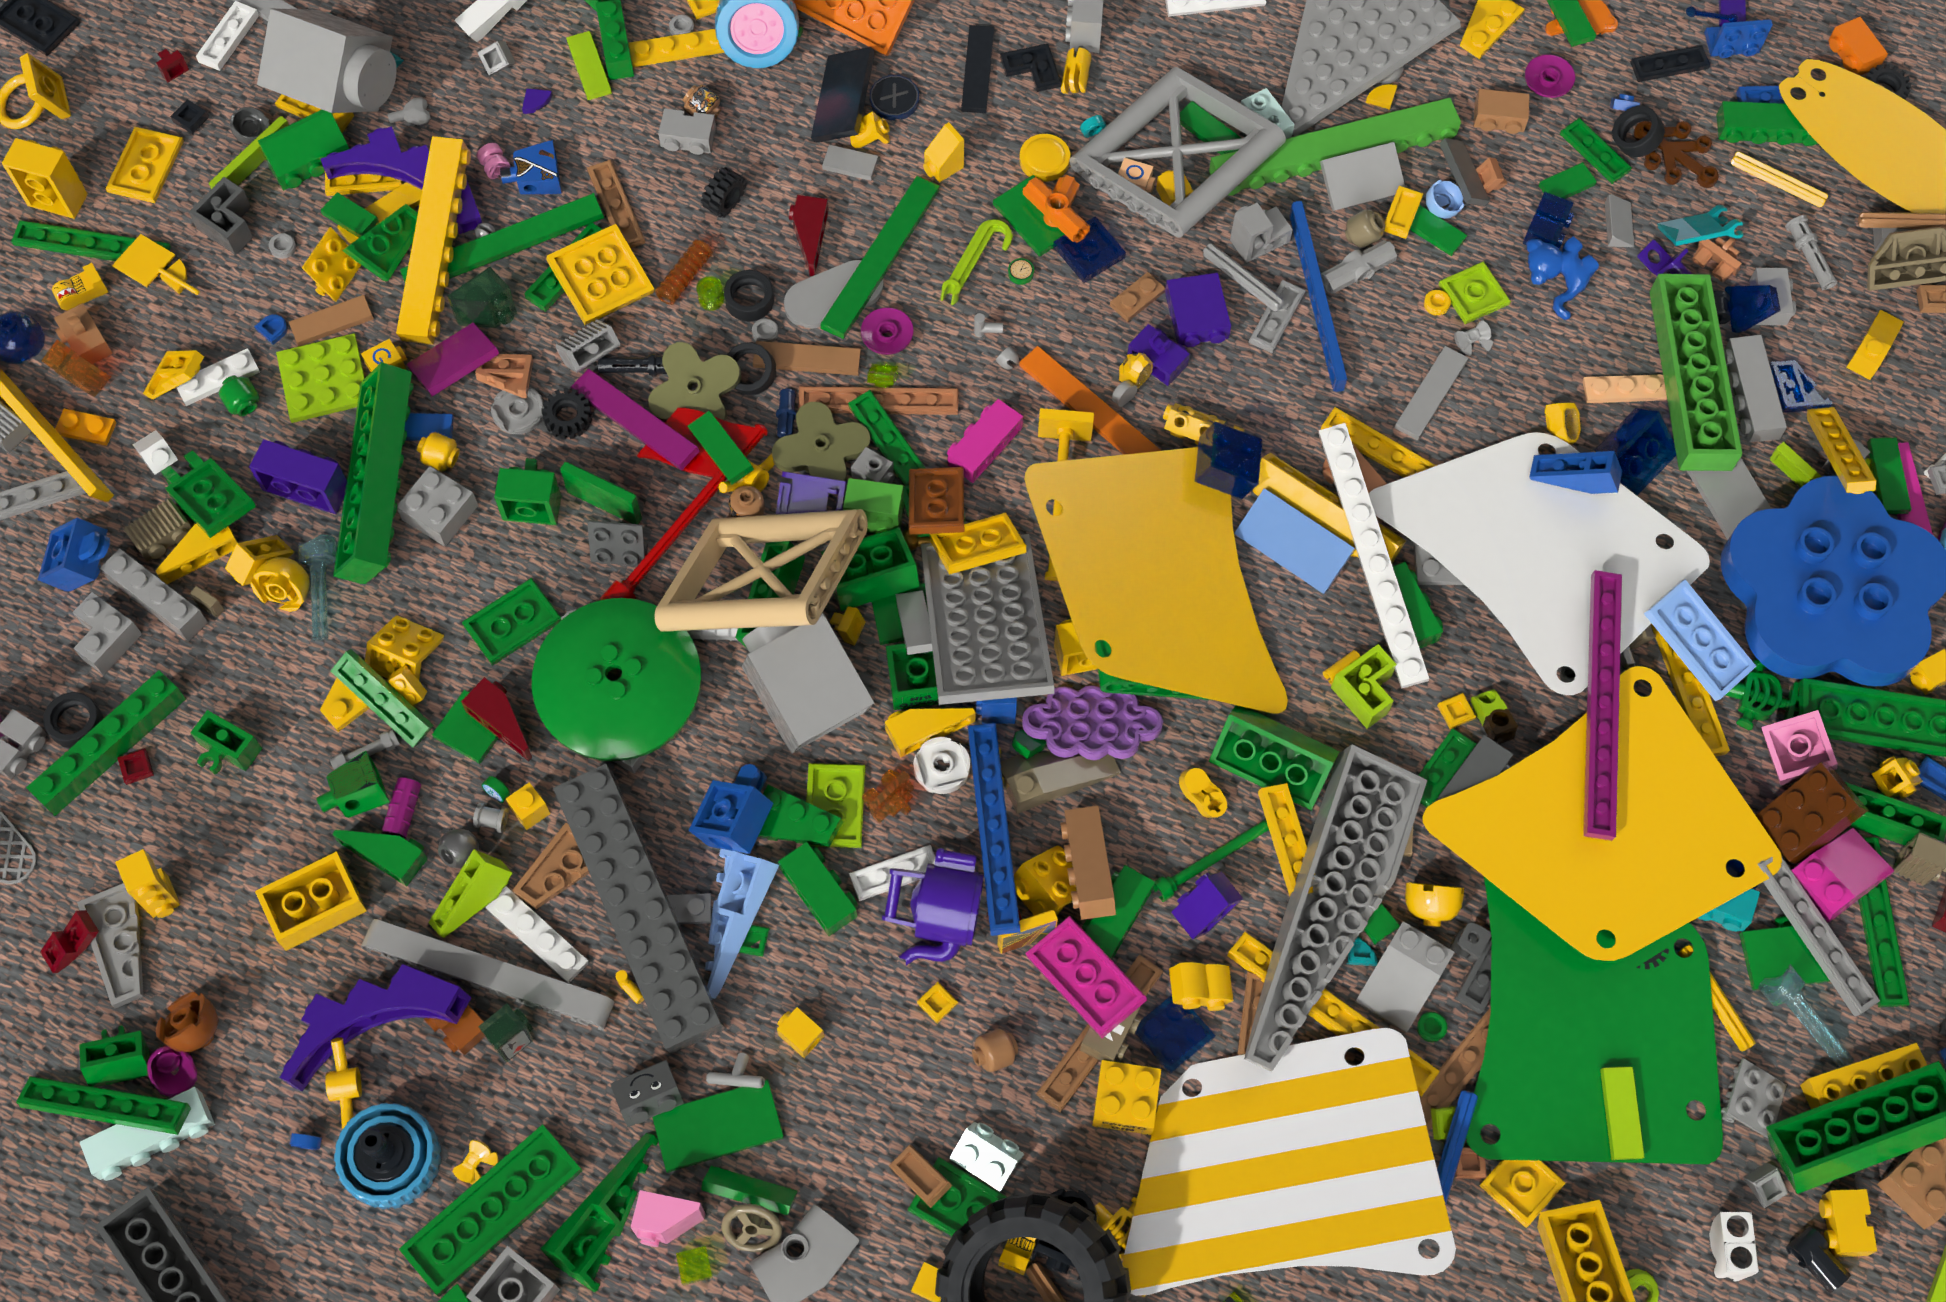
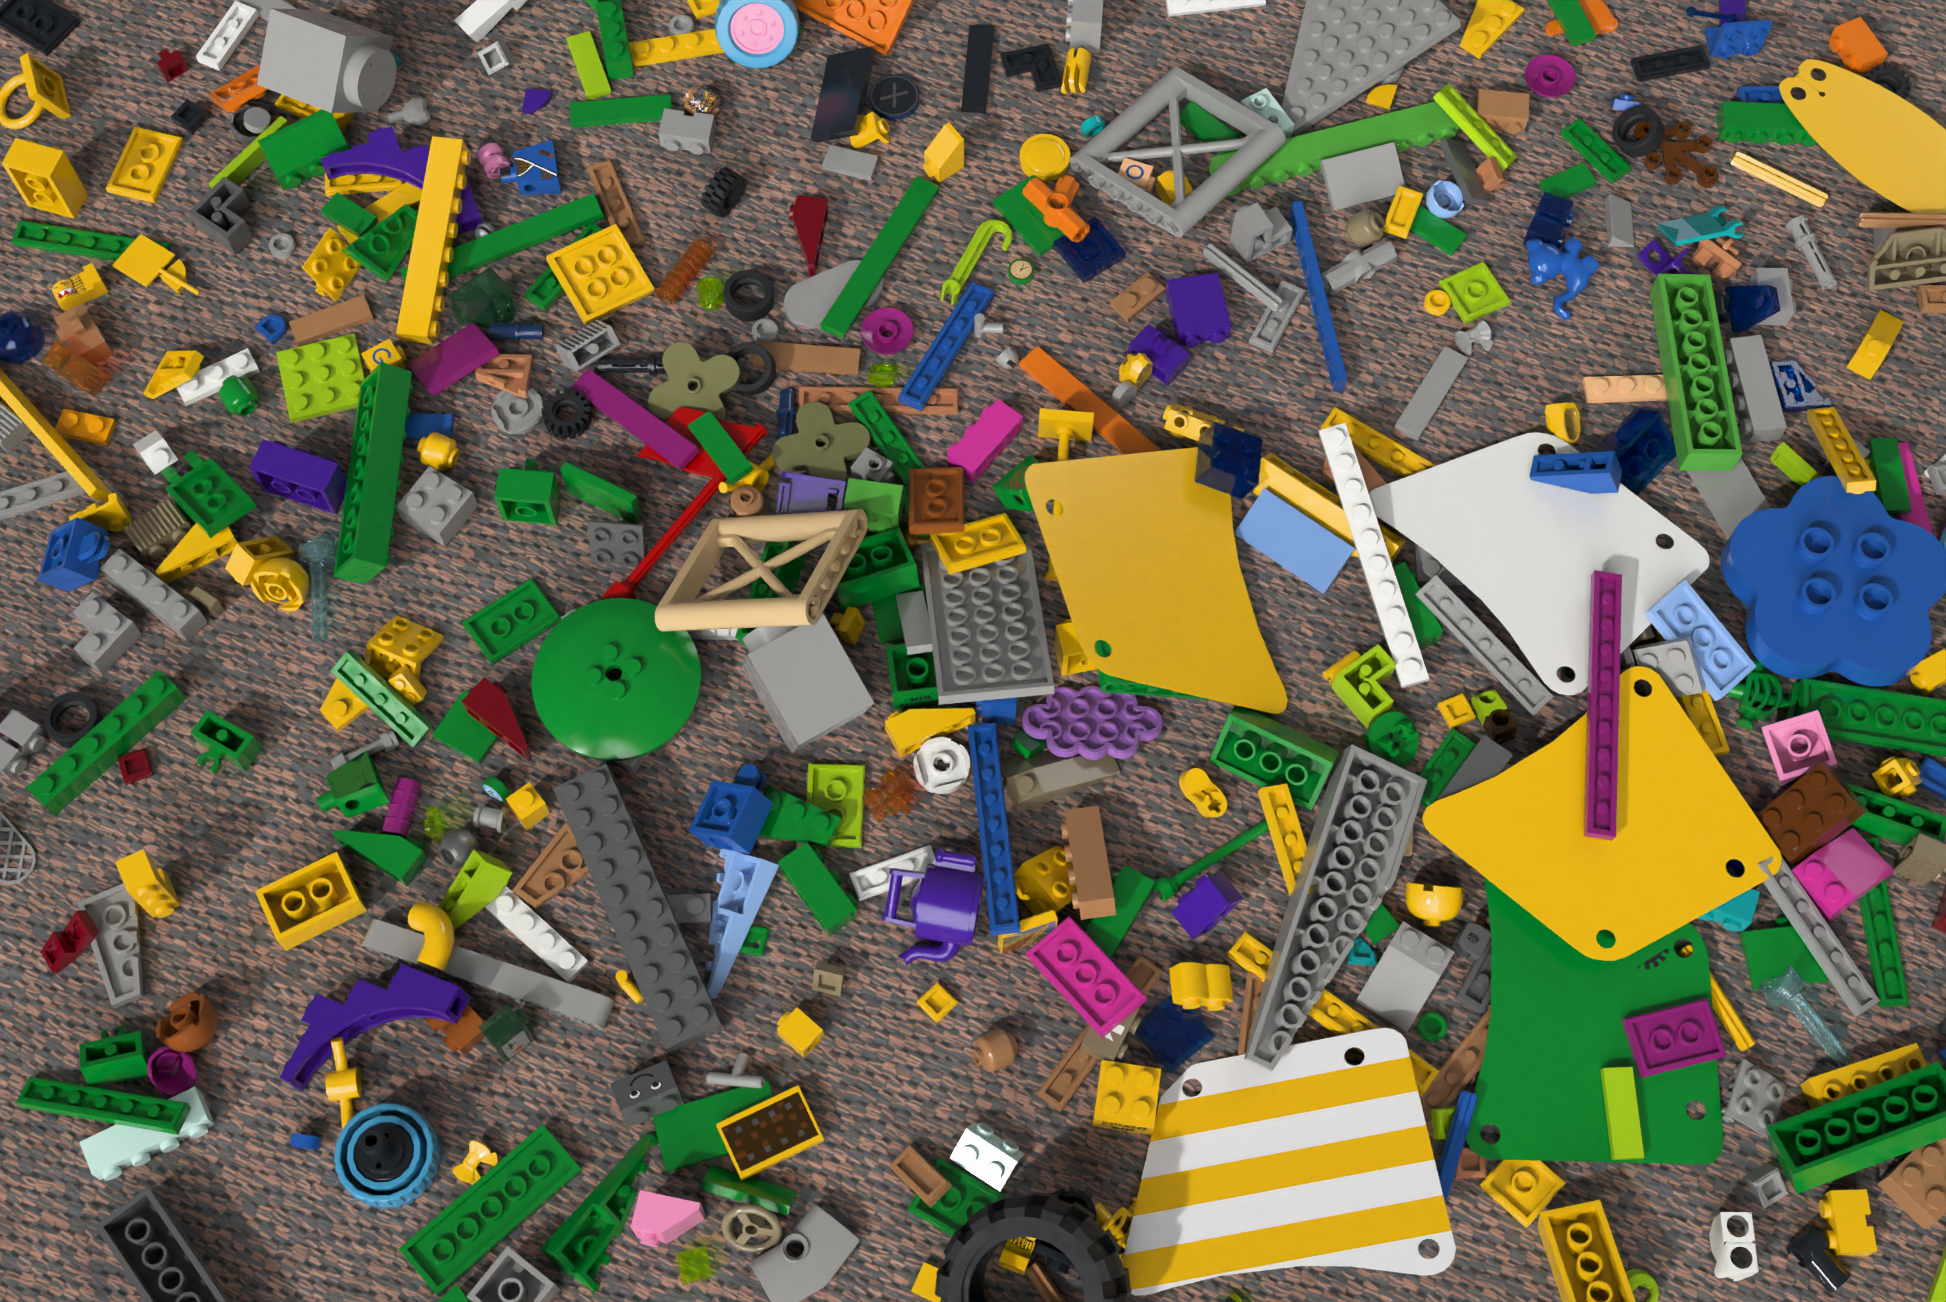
(110, 516): none -> yellow wing
(238, 91): none -> orange plate
(256, 120): none -> light grey tile
(434, 824): none -> clear neon green plate
(437, 934): none -> yellow cylinder
(516, 331): none -> dark blue axle
(619, 110): none -> green tile
(769, 1132): none -> tile
(828, 978): none -> dark tan tile
(945, 347): none -> blue tile
(1012, 487): none -> green torso
(1401, 730): none -> green plate
(1474, 126): none -> lime tile
(1484, 645): none -> light grey plate
(1673, 1038): none -> magenta tile
(1674, 663): none -> light grey plate

